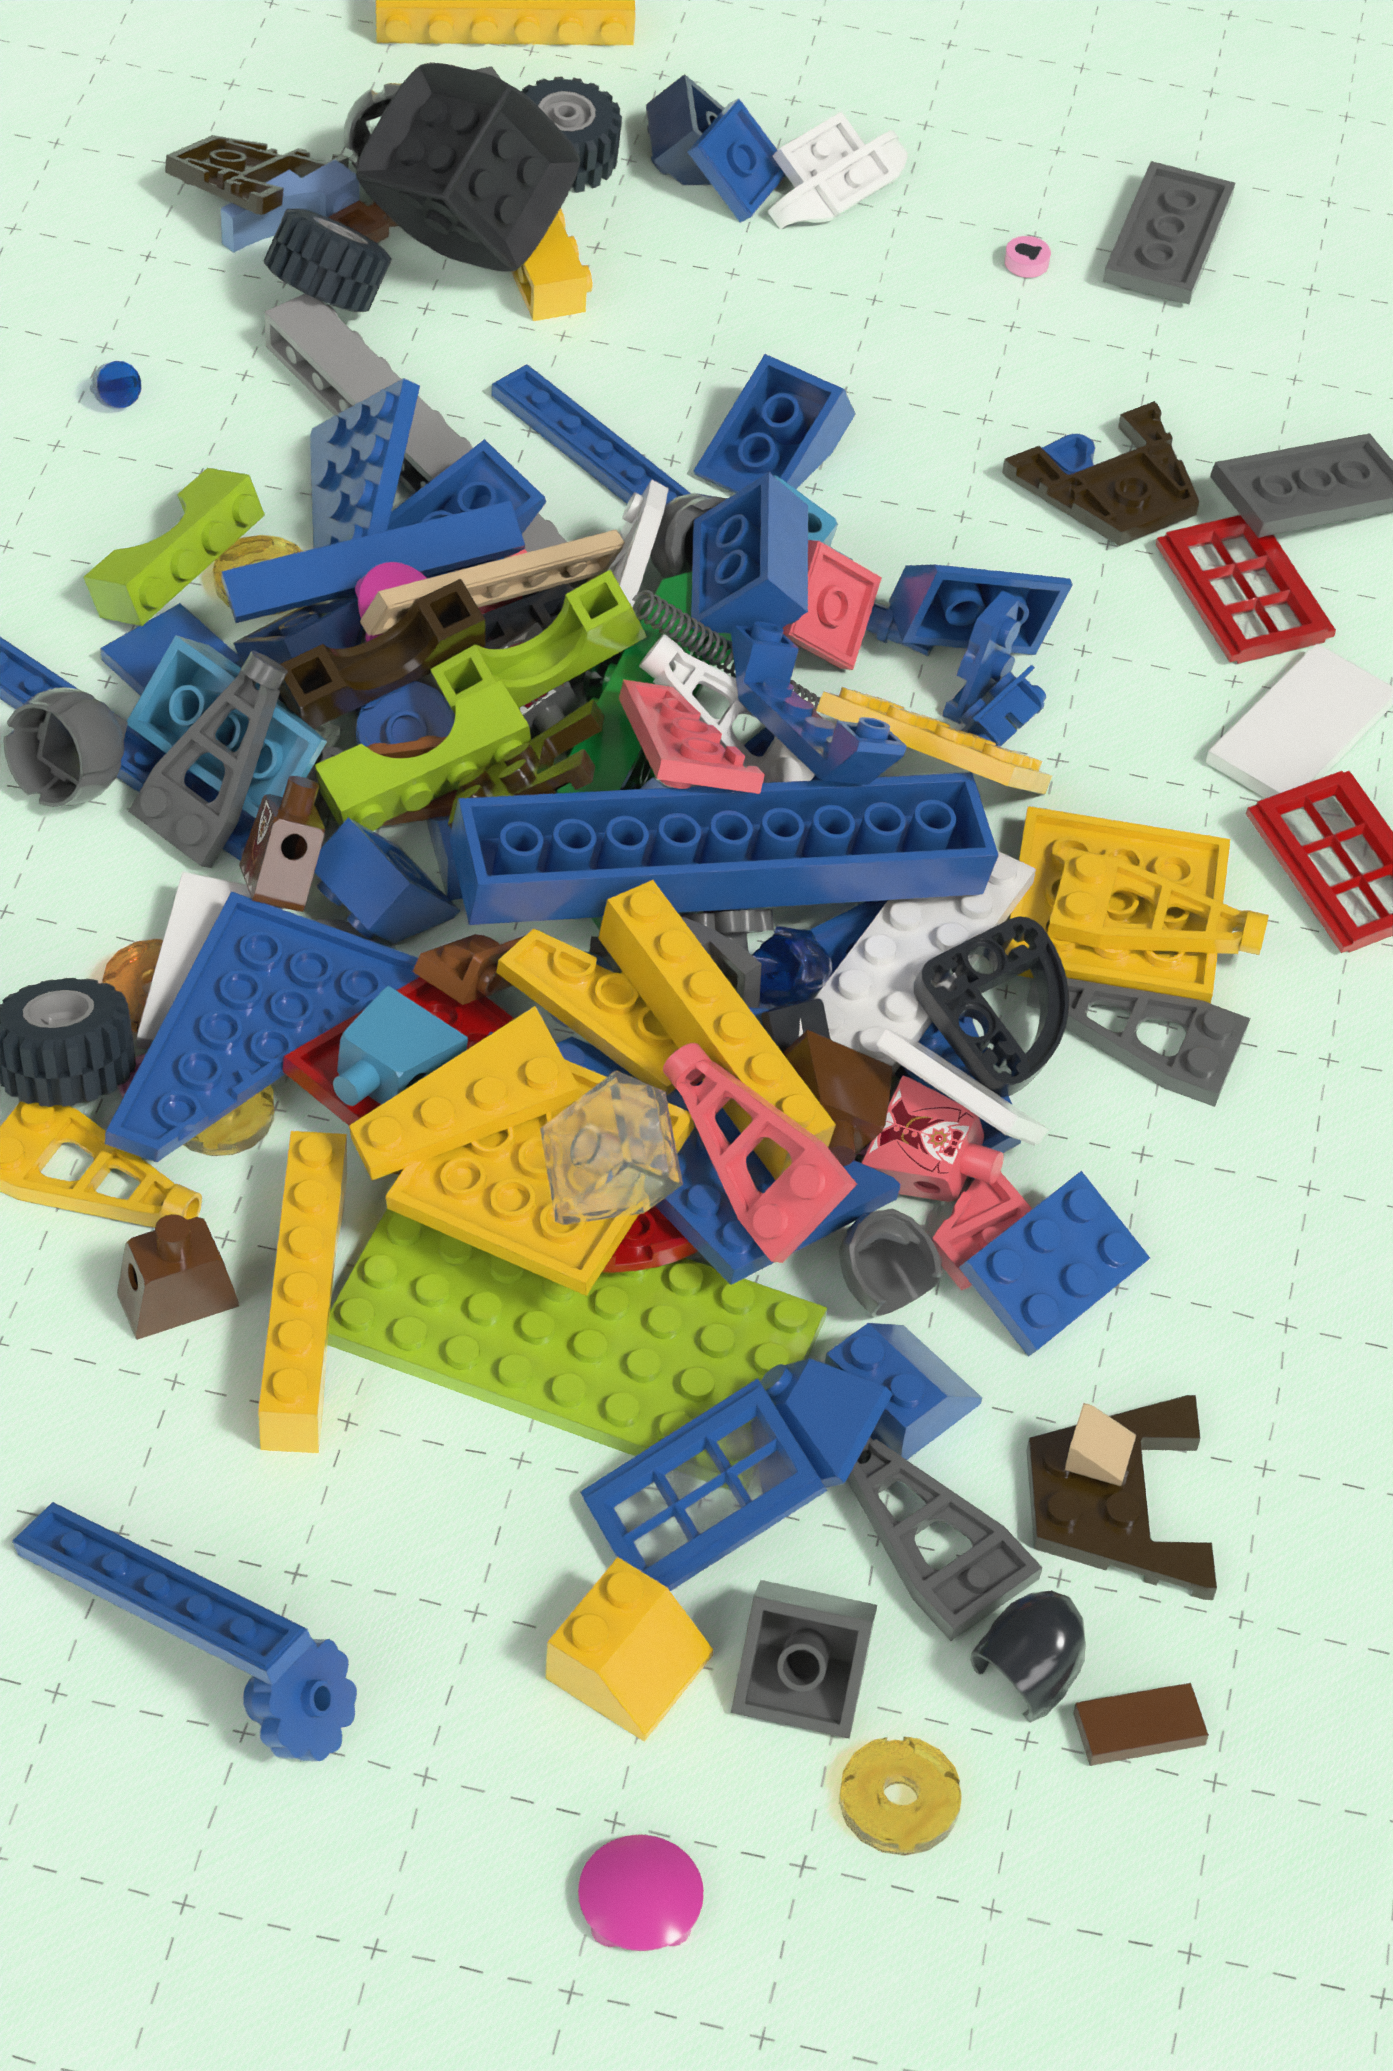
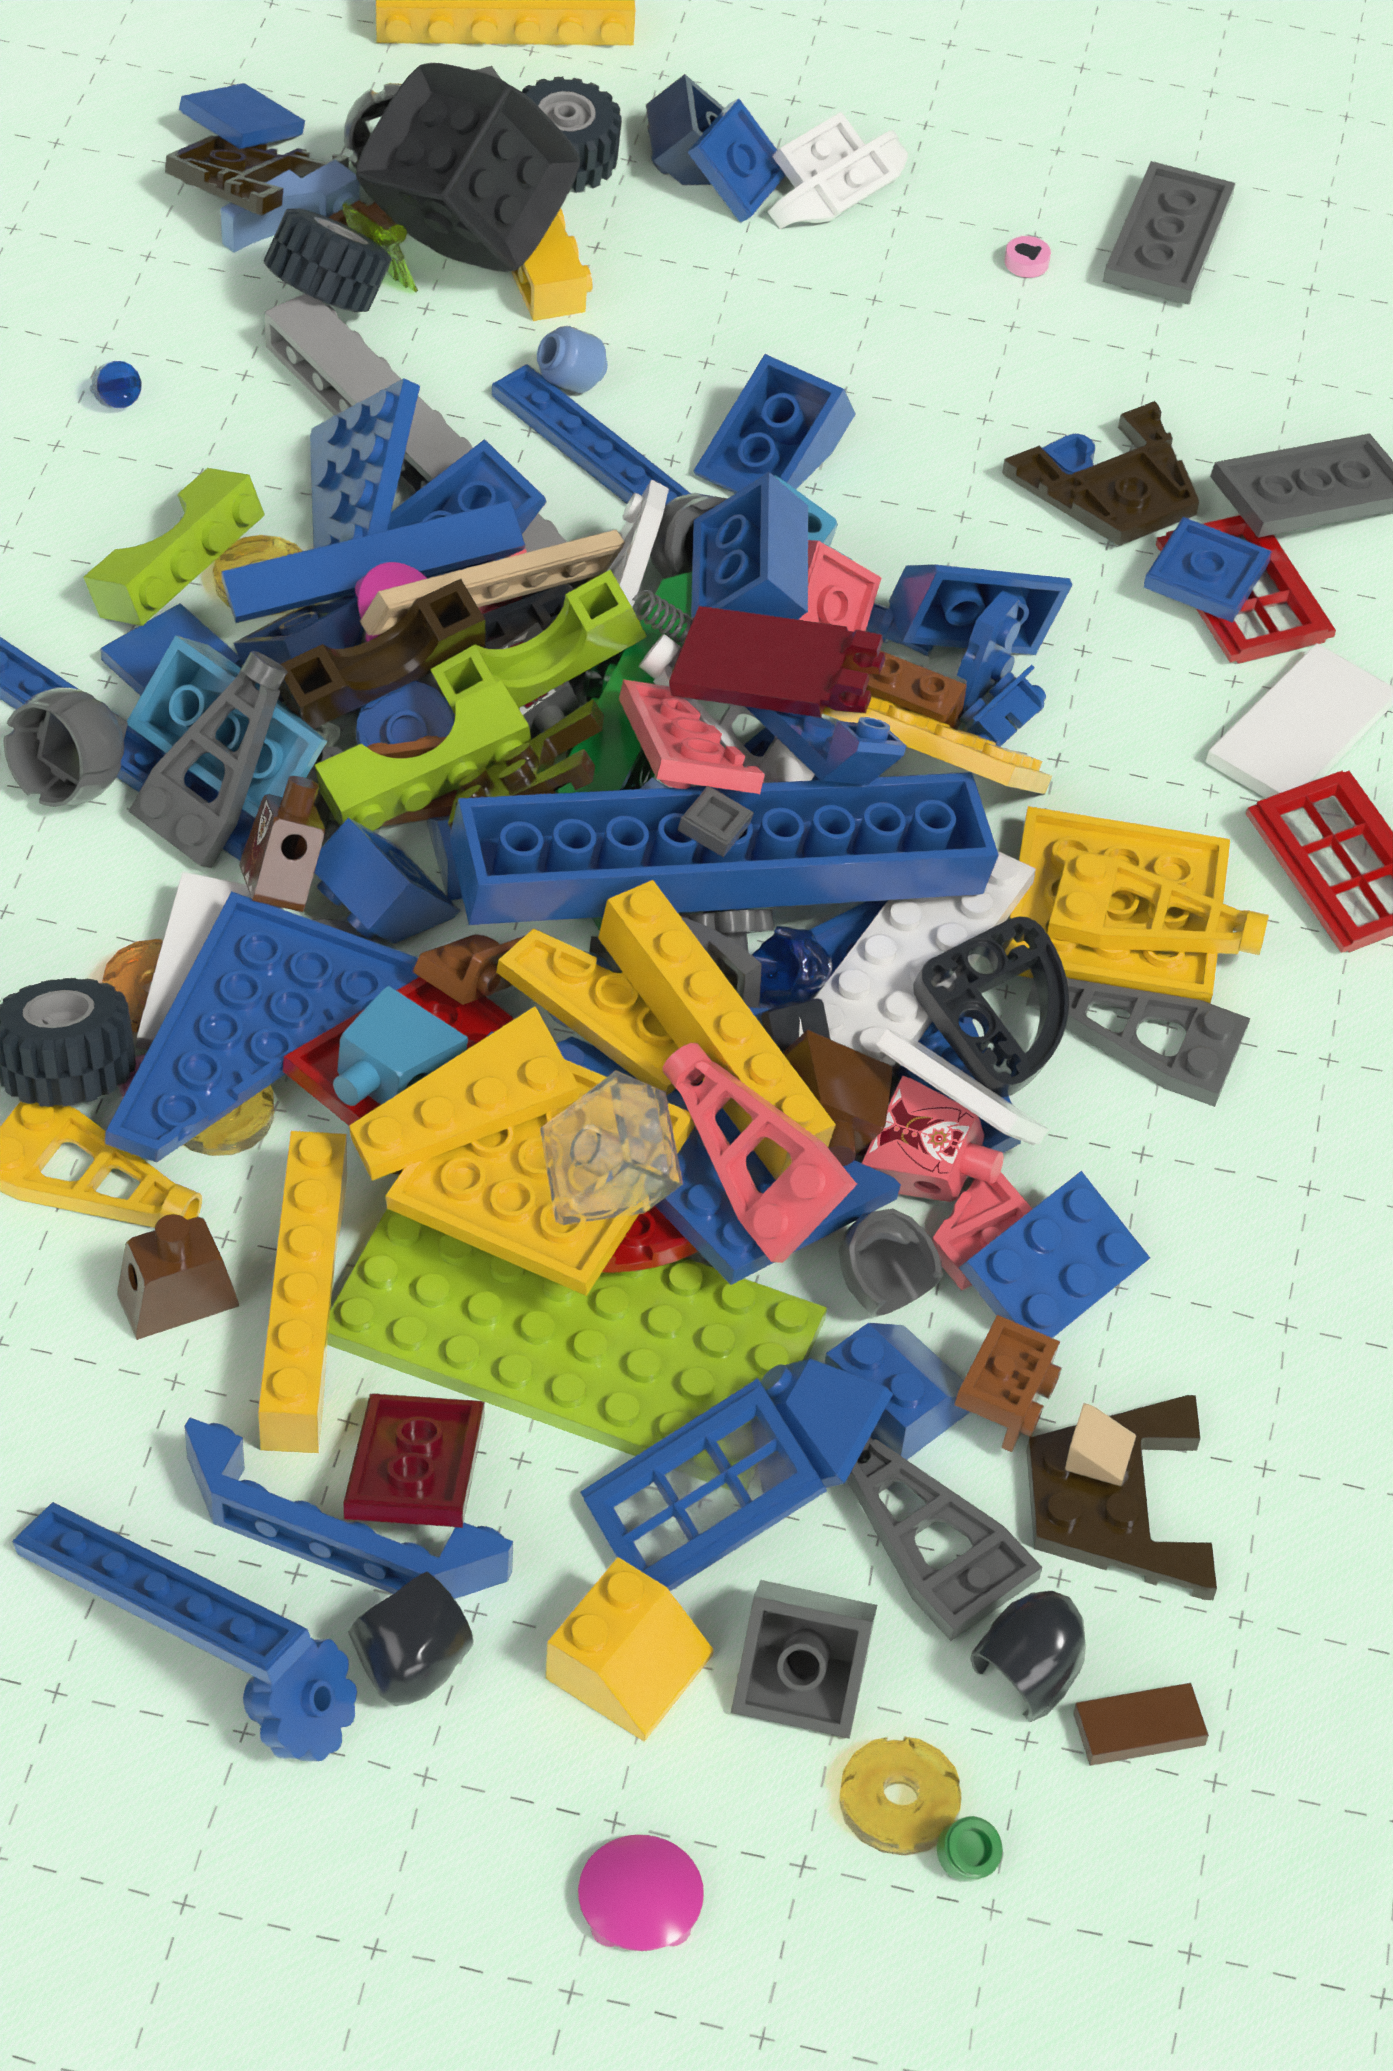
(241, 115): none -> blue tile
(388, 239): none -> clear neon green hand
(412, 1640): none -> black piece
(414, 1460): none -> dark red tile
(469, 1562): none -> blue slope
(572, 359): none -> medium blue head
(715, 821): none -> dark grey tile
(776, 663): none -> dark red tile
(919, 690): none -> dark orange bracket
(969, 1849): none -> green tile
(1010, 1377): none -> dark orange bracket
(1207, 569): none -> blue tile

